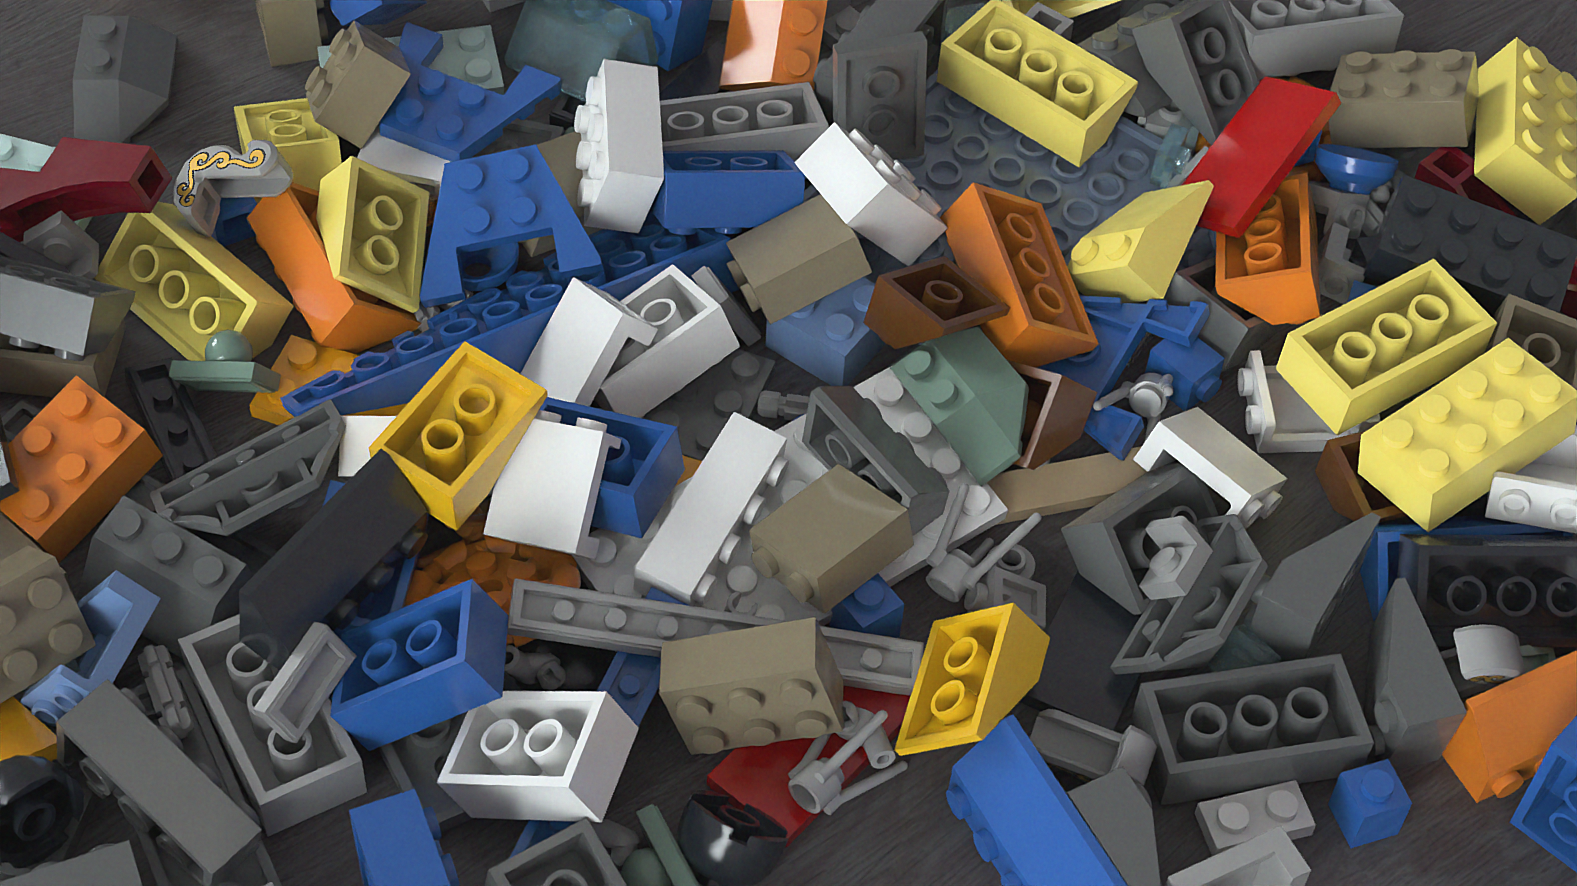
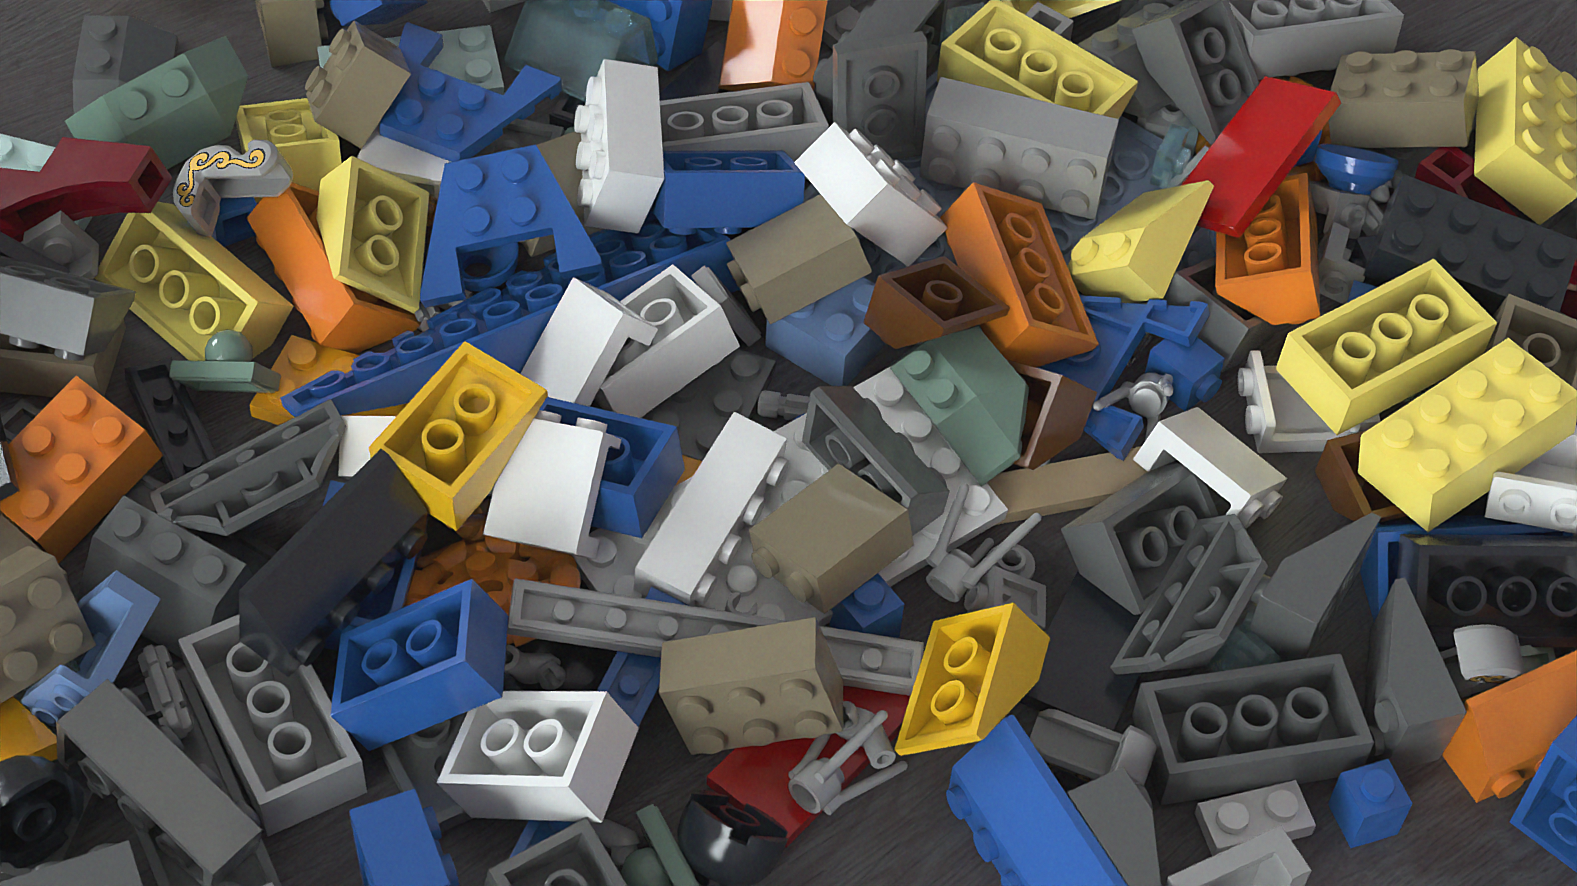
(172, 107): none -> sand green wedge
(305, 682): light grey tile -> none
(1018, 146): none -> light grey brick
(1178, 561): light grey bracket -> none

